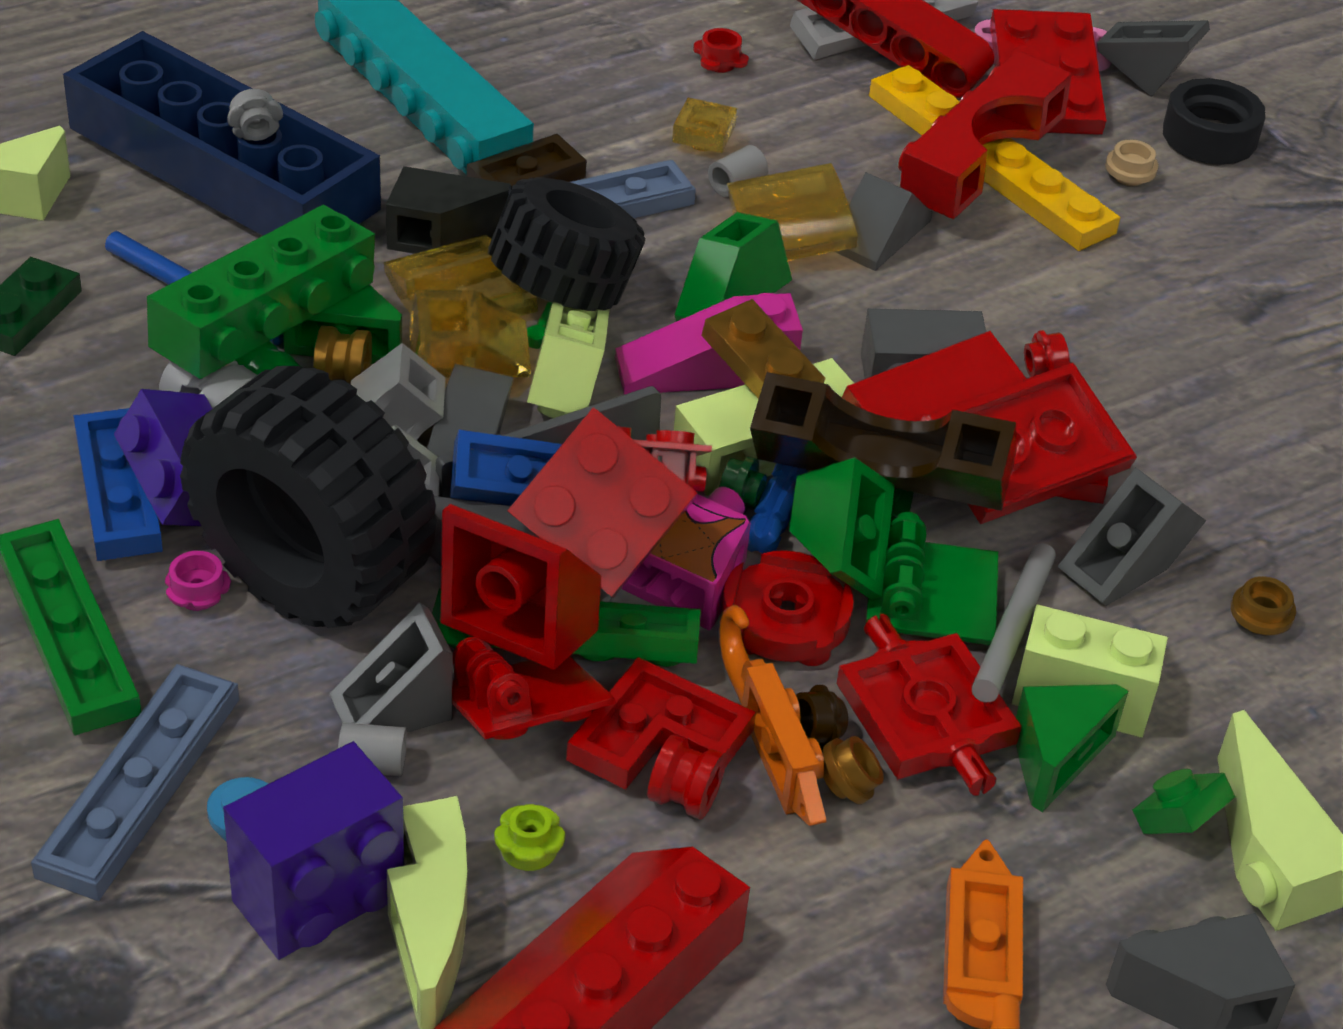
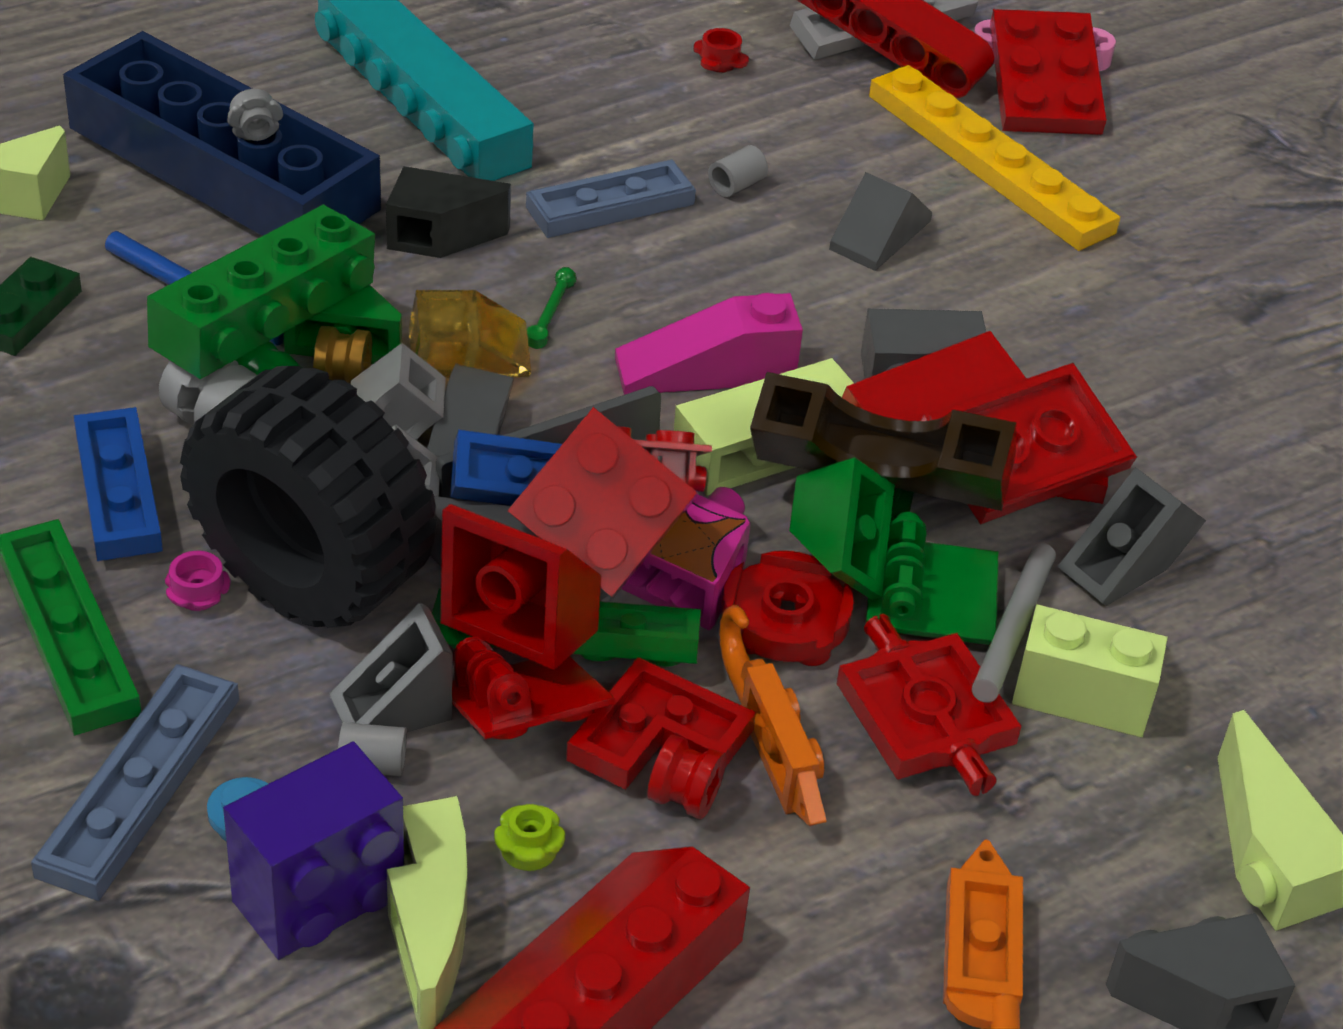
(153, 444): dark purple brick -> none
(457, 267): clear yellow slope -> none
(542, 158): dark brown plate -> none
(566, 244): black tyre -> none
(568, 360): yellowish green slope -> none
(704, 125): clear yellow plate -> none
(735, 259): green slope -> none
(745, 480): dark green plate -> none
(756, 345): pearl gold plate -> none
(773, 509): blue axle -> none
(807, 205): clear yellow slope -> none
(822, 714): dark brown plate -> none
(851, 769): pearl gold plate -> none
(949, 159): red arch -> none
(1045, 353): red plate -> none
(1063, 734): green slope -> none
(1132, 163): tan plate -> none
(1151, 49): dark grey slope -> none
(1183, 802): green plate -> none
(1208, 140): black tyre -> none
(1264, 606): pearl gold plate -> none

